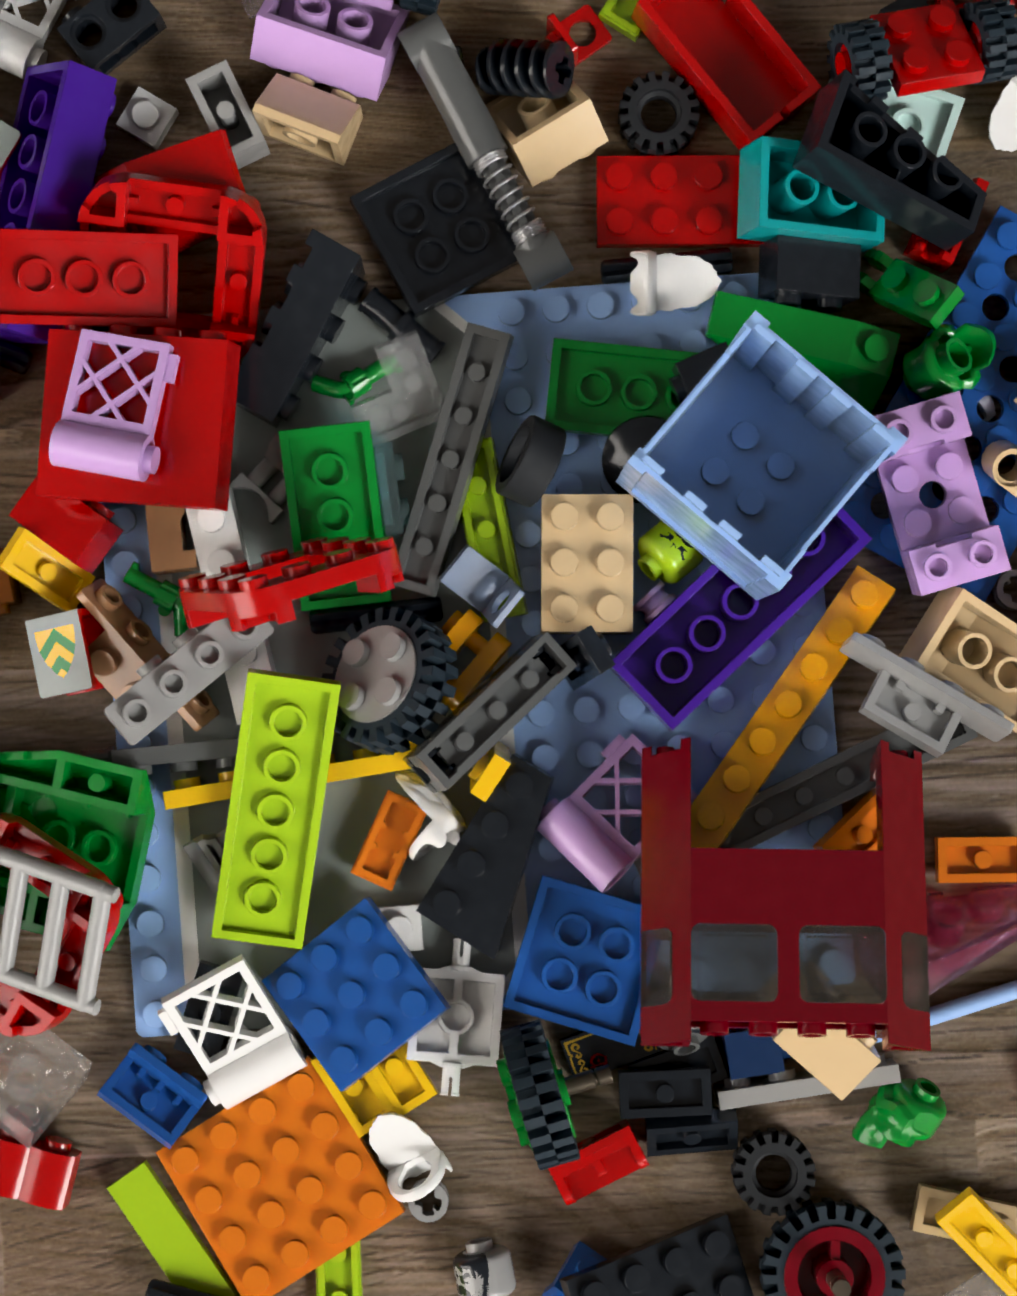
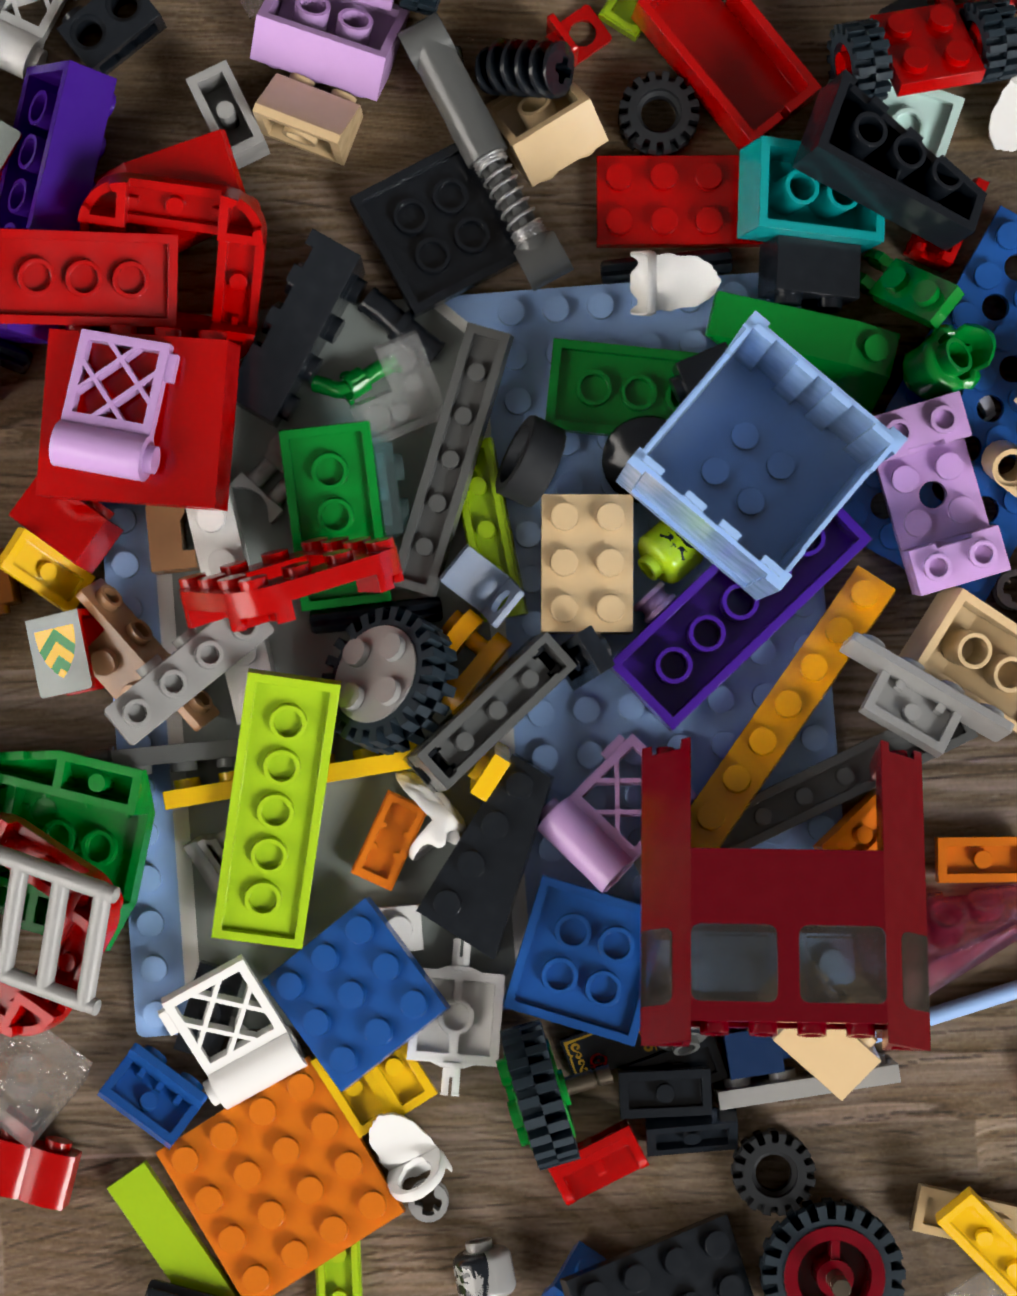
(147, 118): white plate -> none
(164, 594): green piece -> none
(901, 1114): green head -> none

